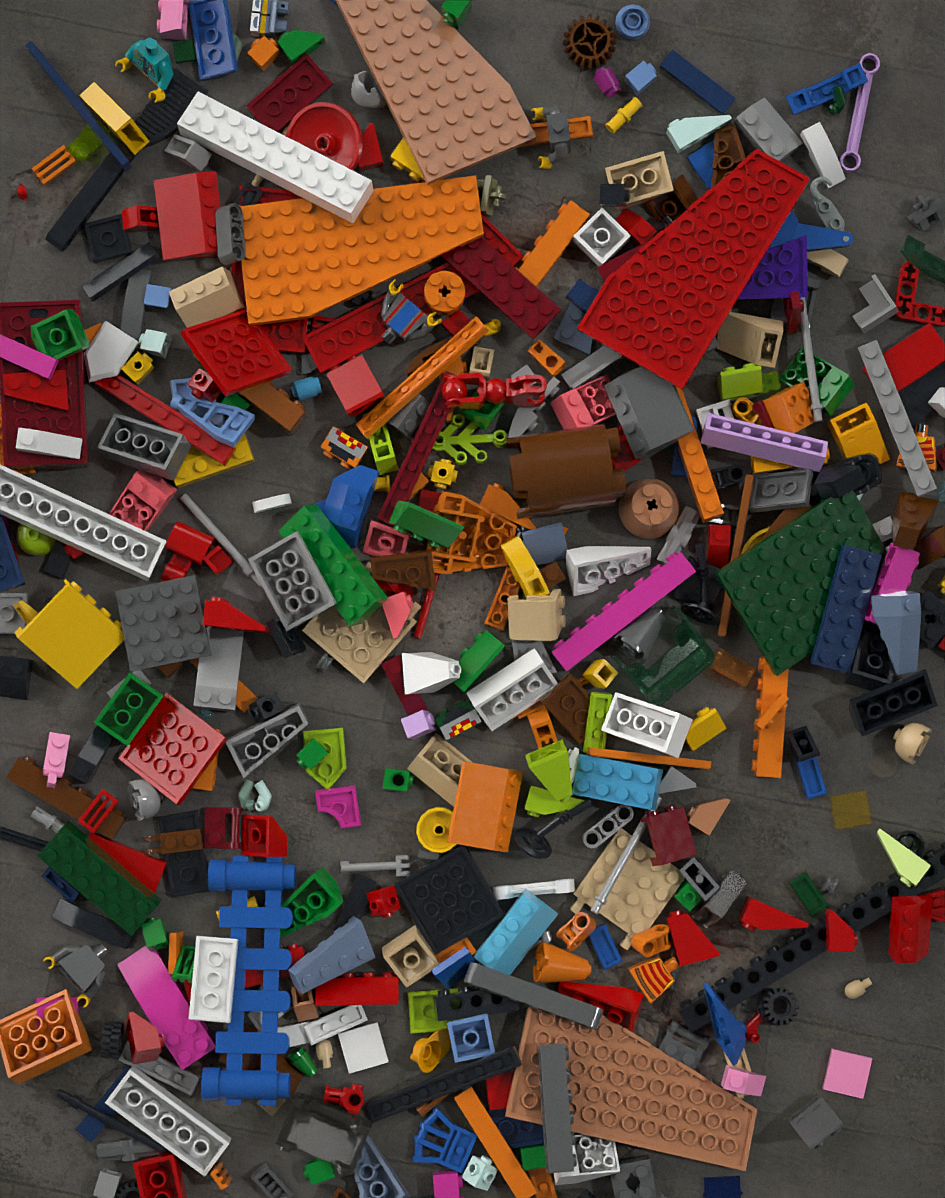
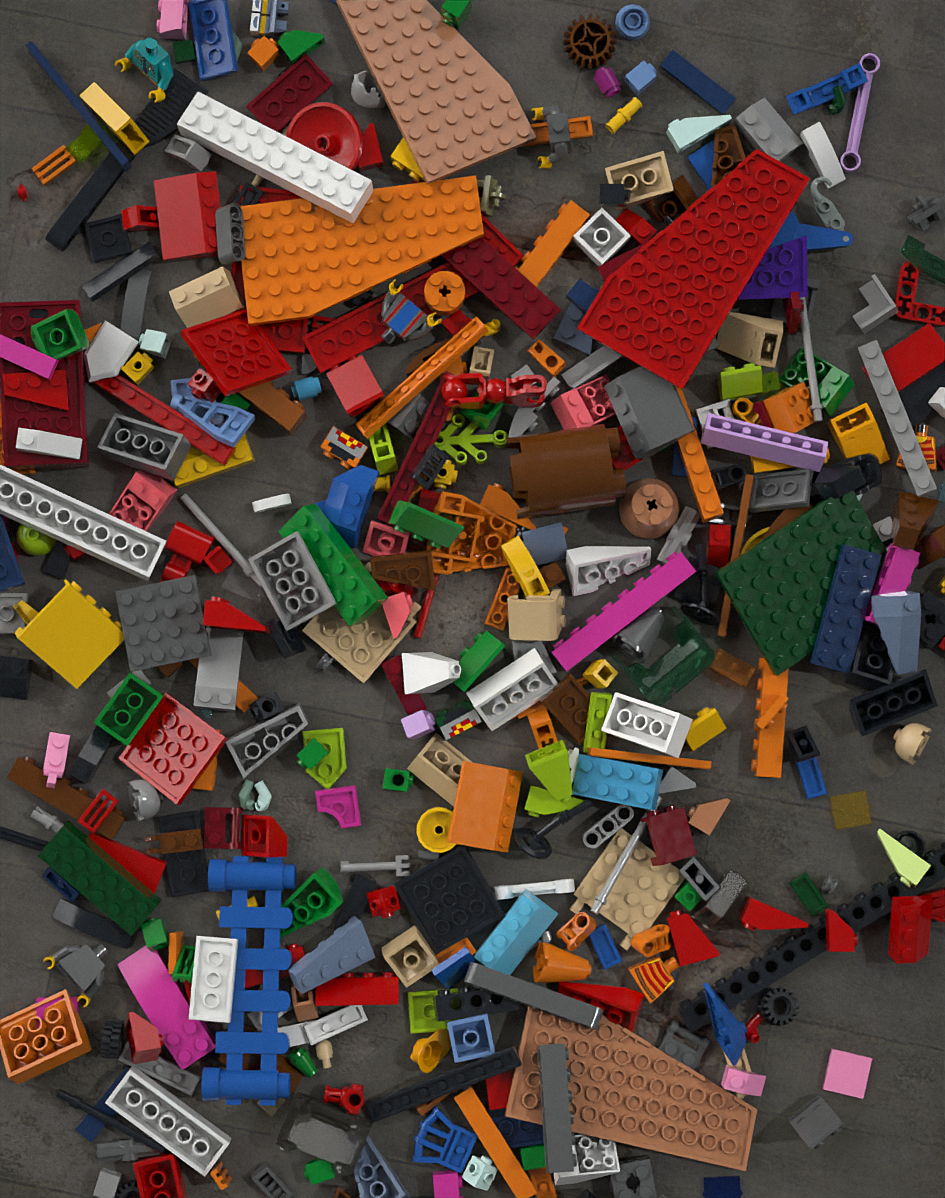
(156, 296): medium blue panel -> none
(363, 1047): white tile -> none
(415, 475): none -> black slope
(828, 261): tan slope -> none
(856, 988): tan cylinder -> none

